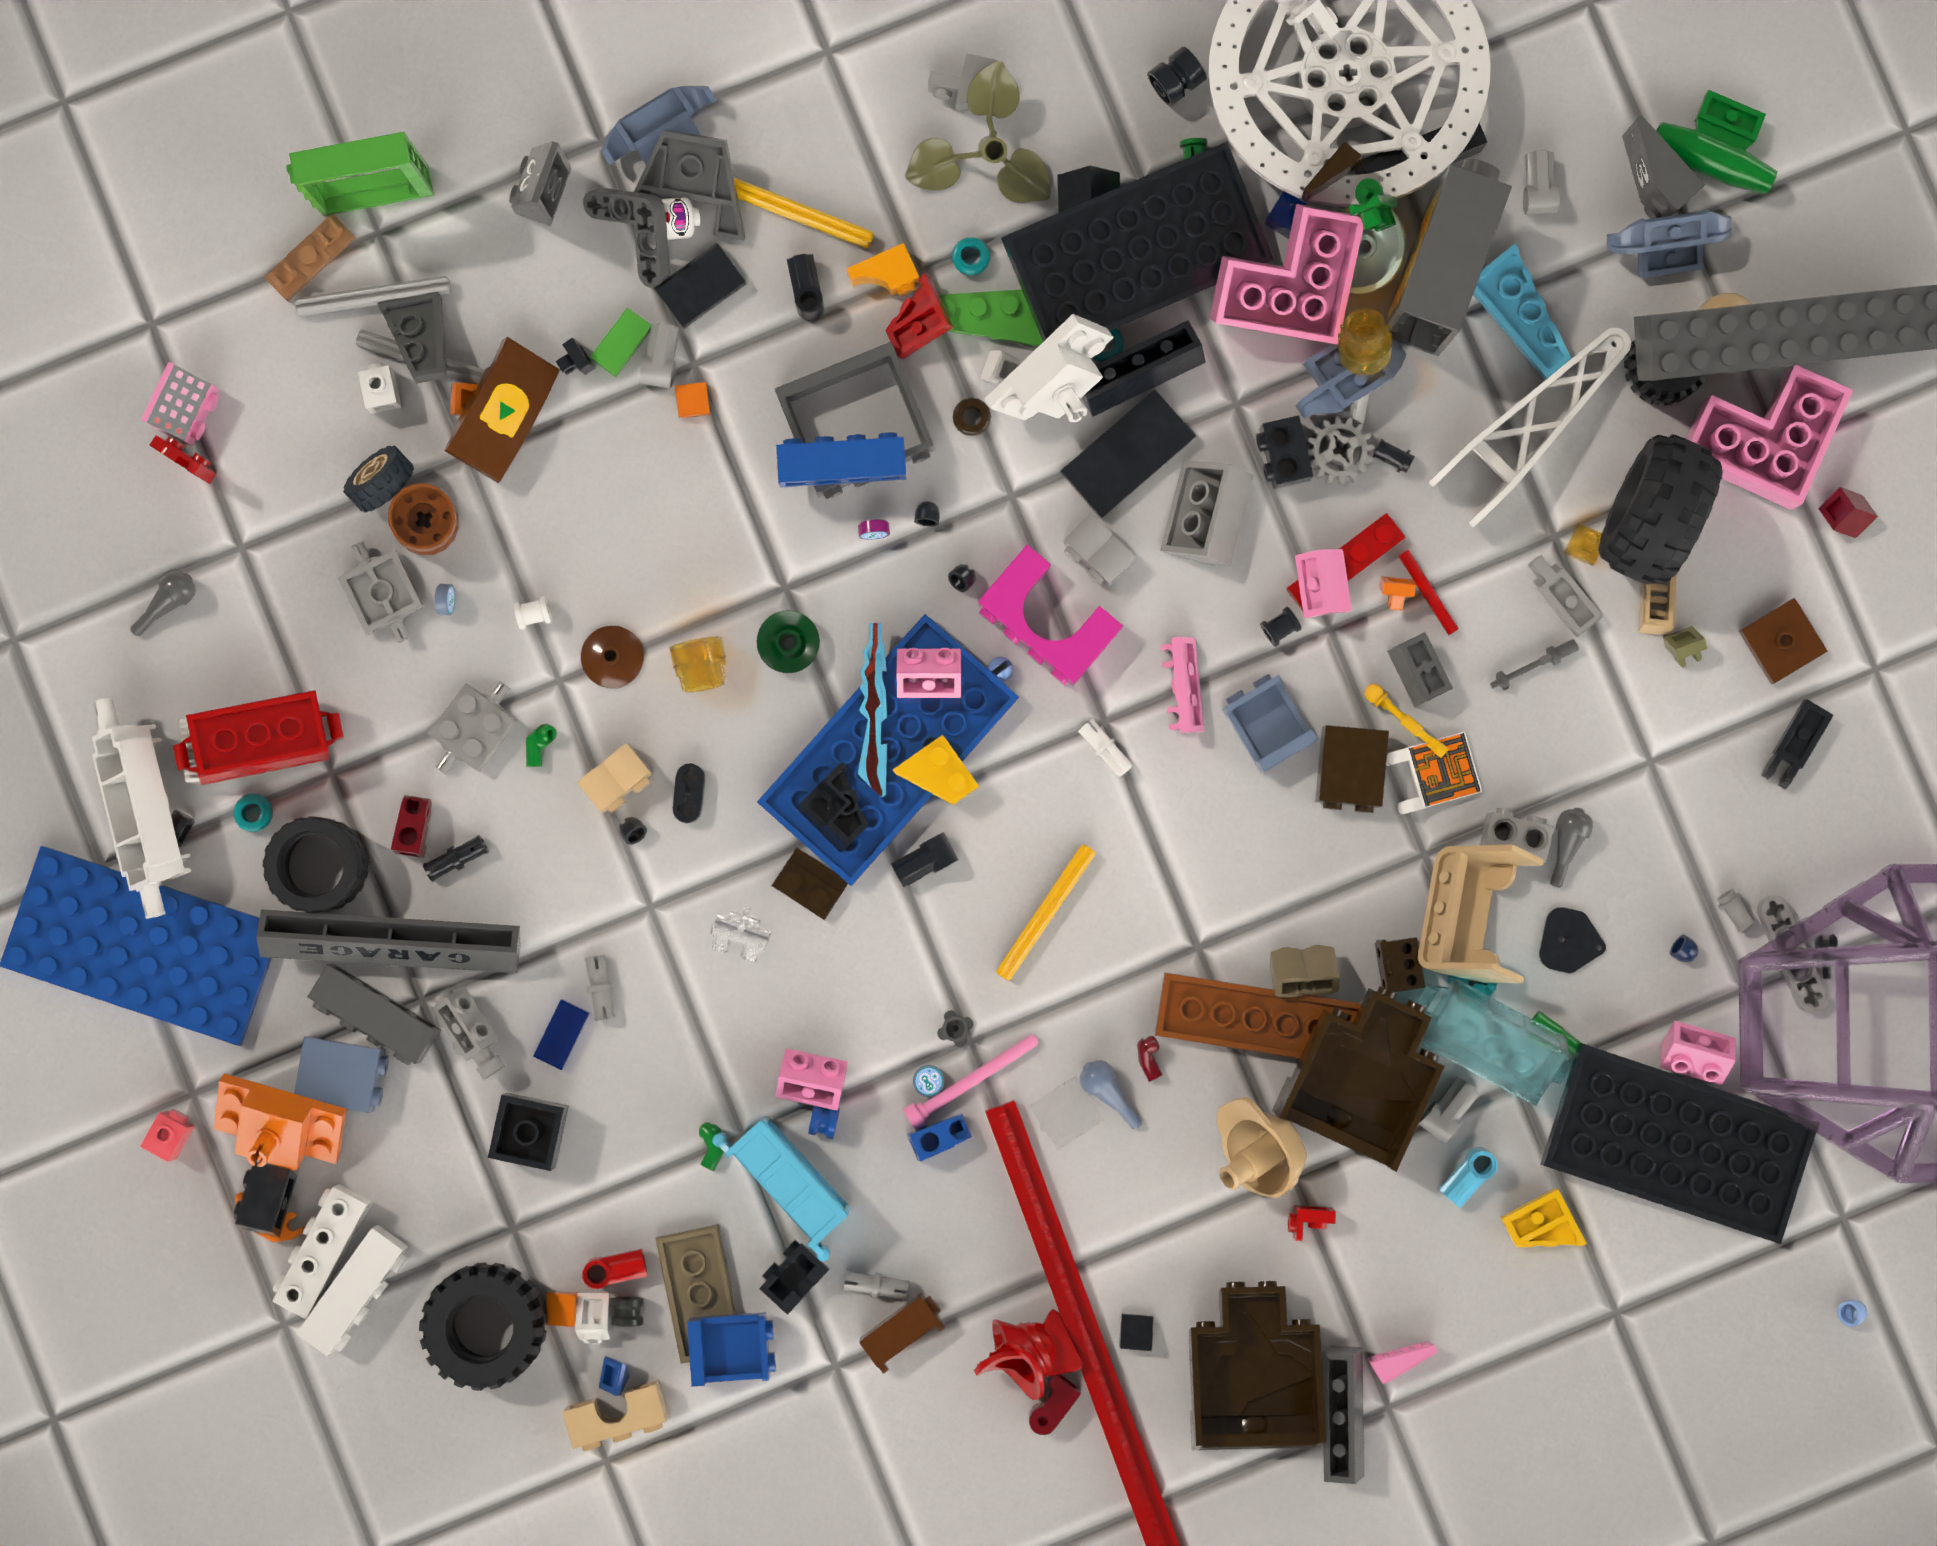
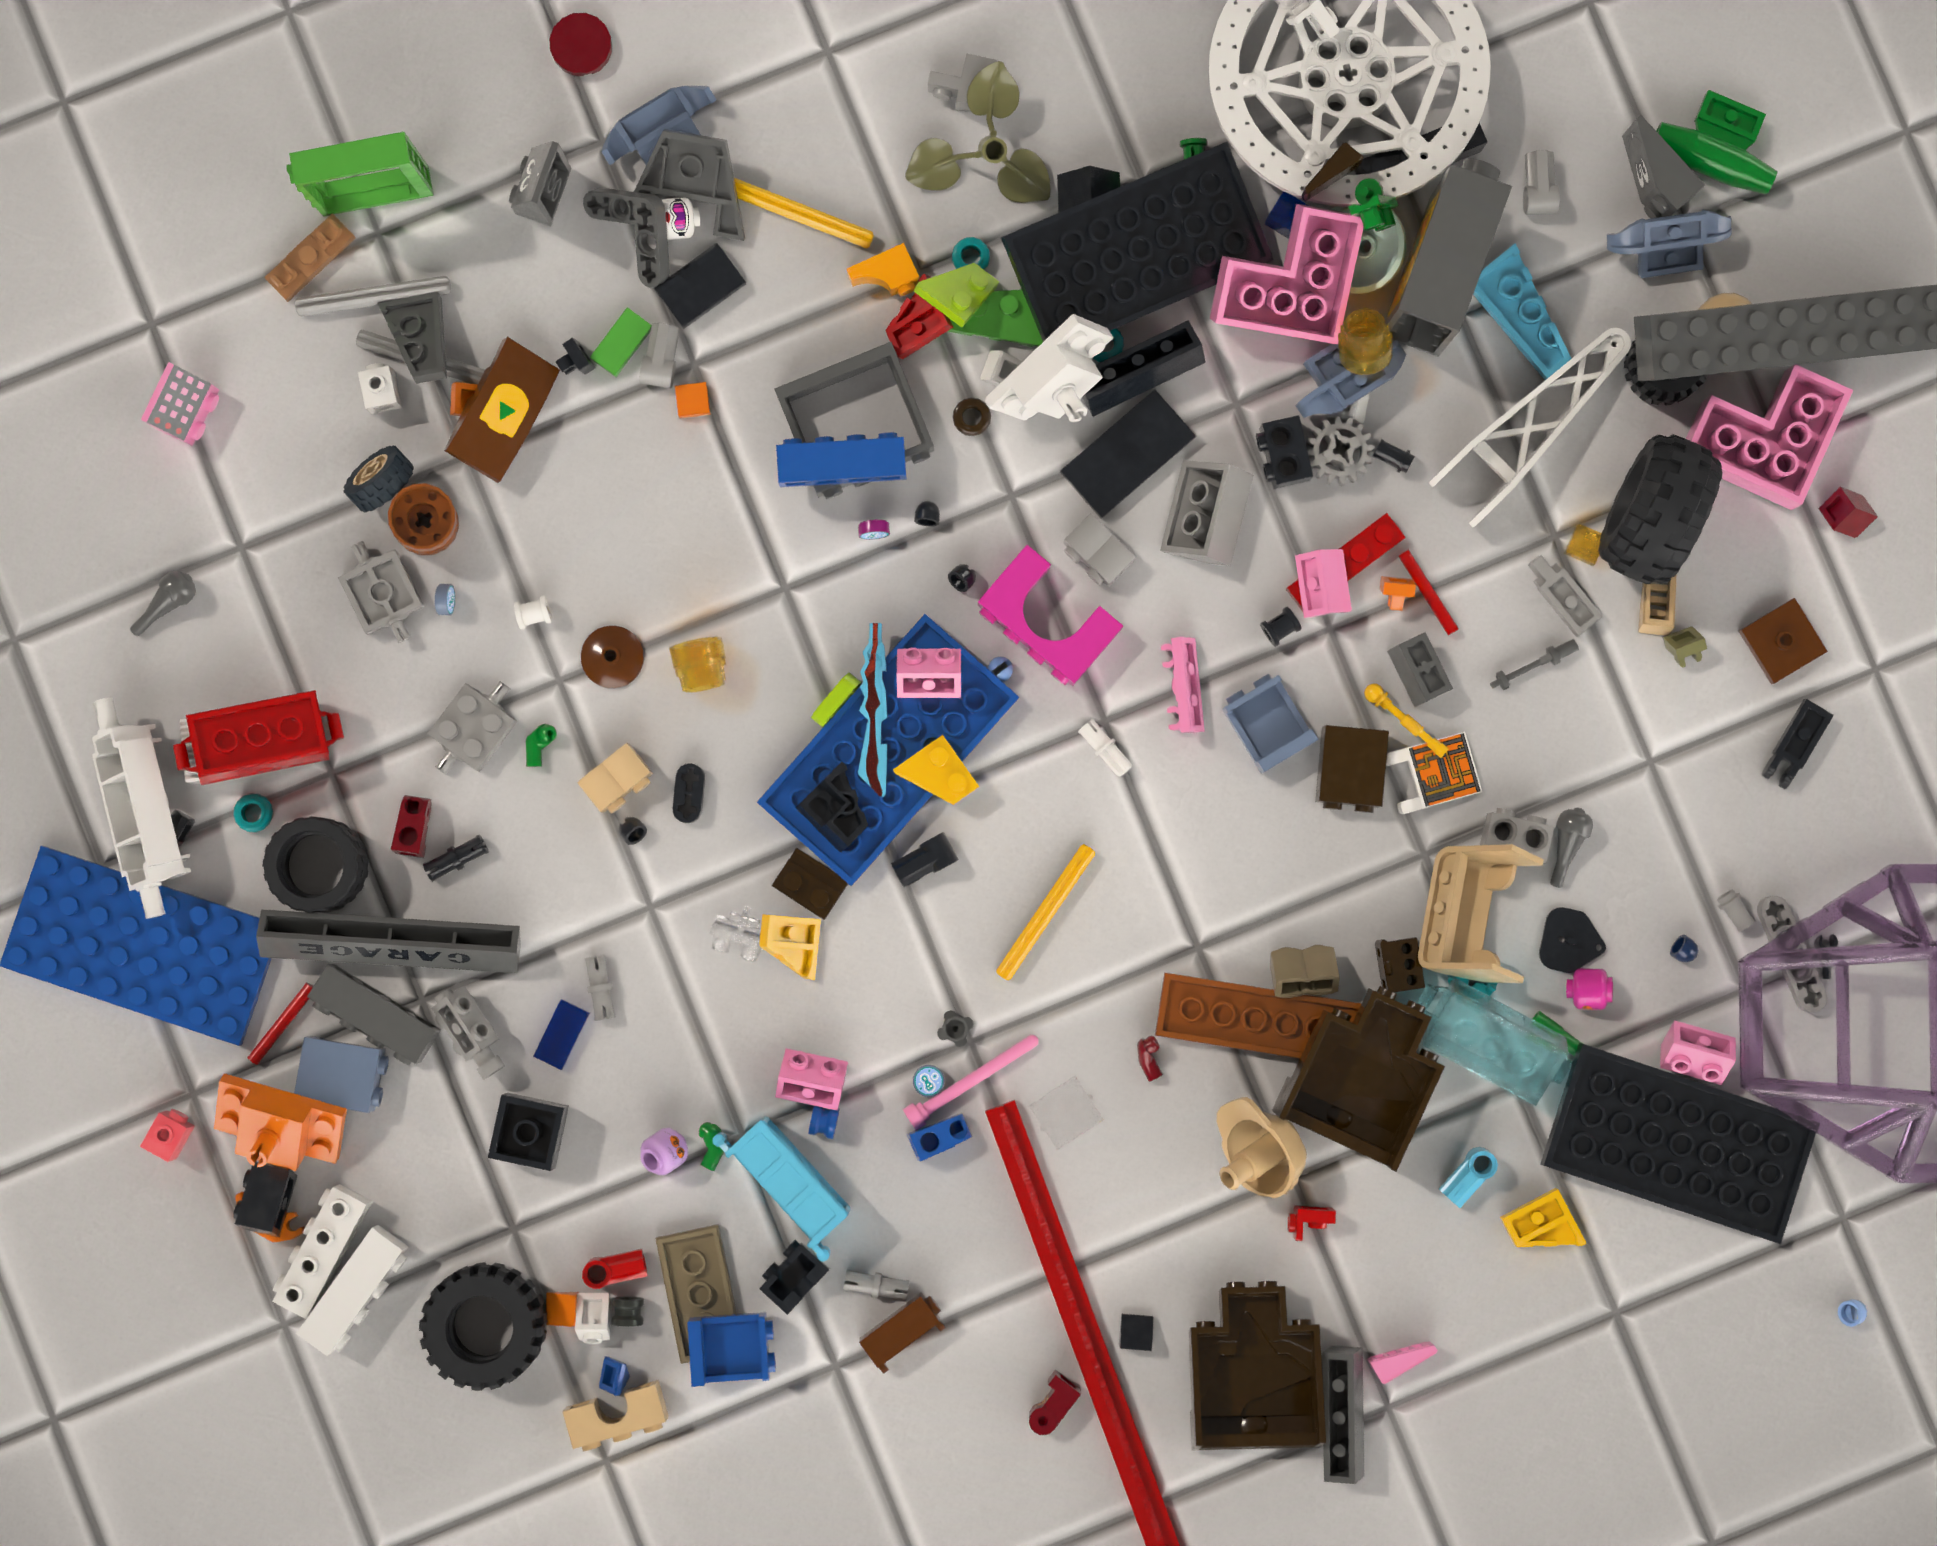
(173, 450): red wing -> none
(280, 1024): none -> red bar
(580, 44): none -> dark red tile
(664, 1151): none -> lavender head
(785, 625): dark green dish -> none
(792, 942): none -> yellow wing
(805, 285): black piece -> none
(836, 699): none -> lime beam
(958, 292): none -> lime wing
(1031, 1353): red helmet -> none
(1099, 1080): sand blue piece -> none
(1179, 74): black wheel -> none
(1444, 1116): light grey piece -> none
(1590, 989): none -> dark pink head

